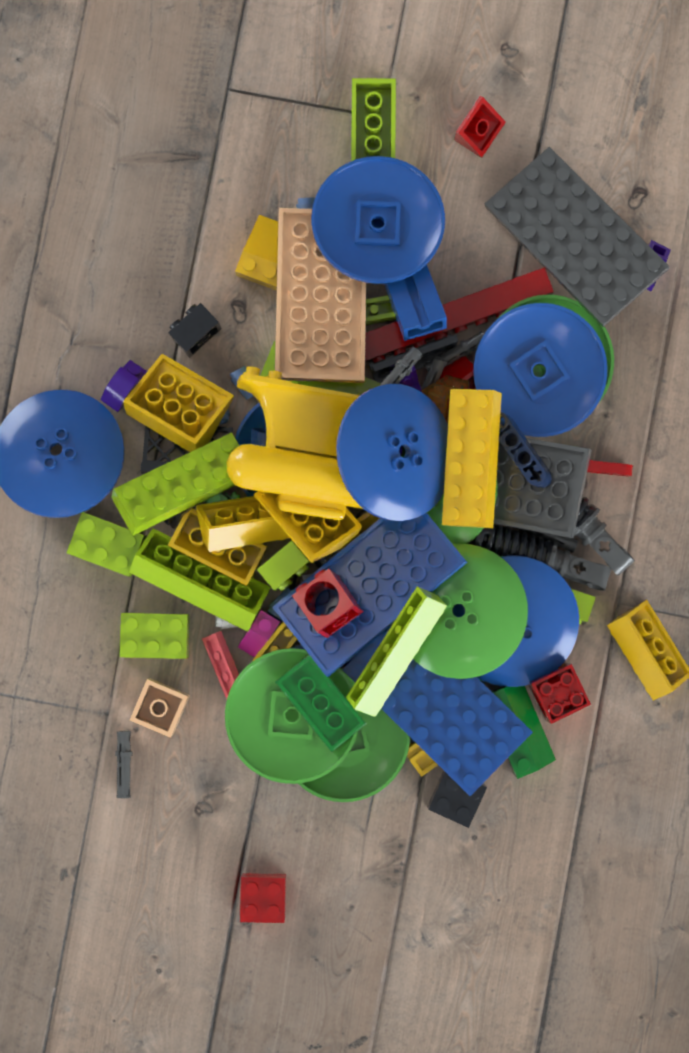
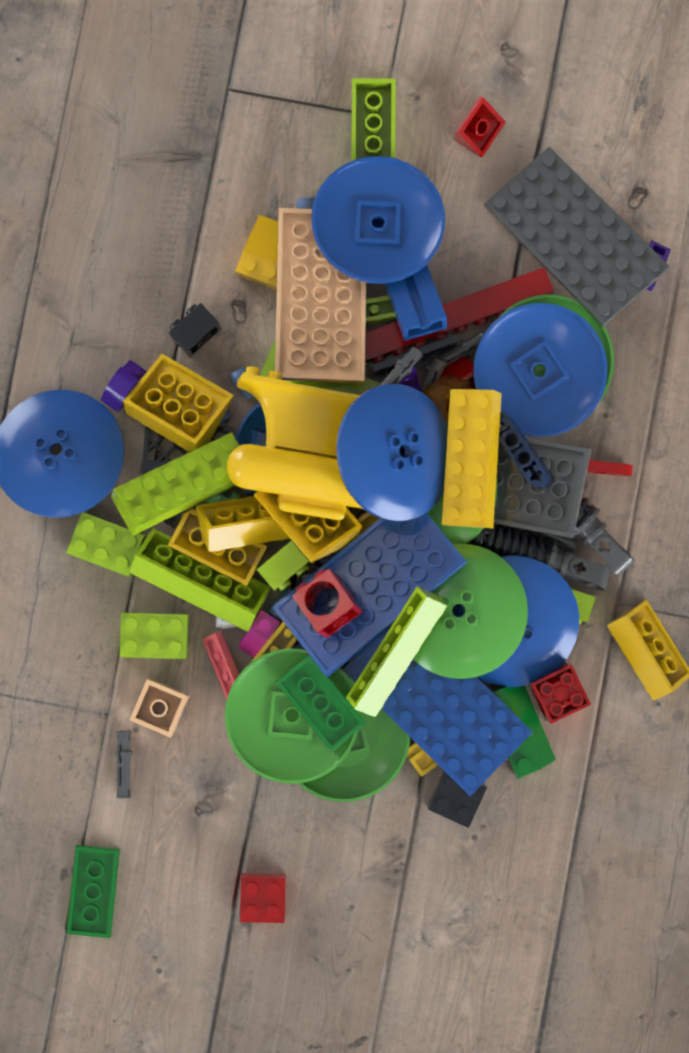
(93, 891): none -> green tile

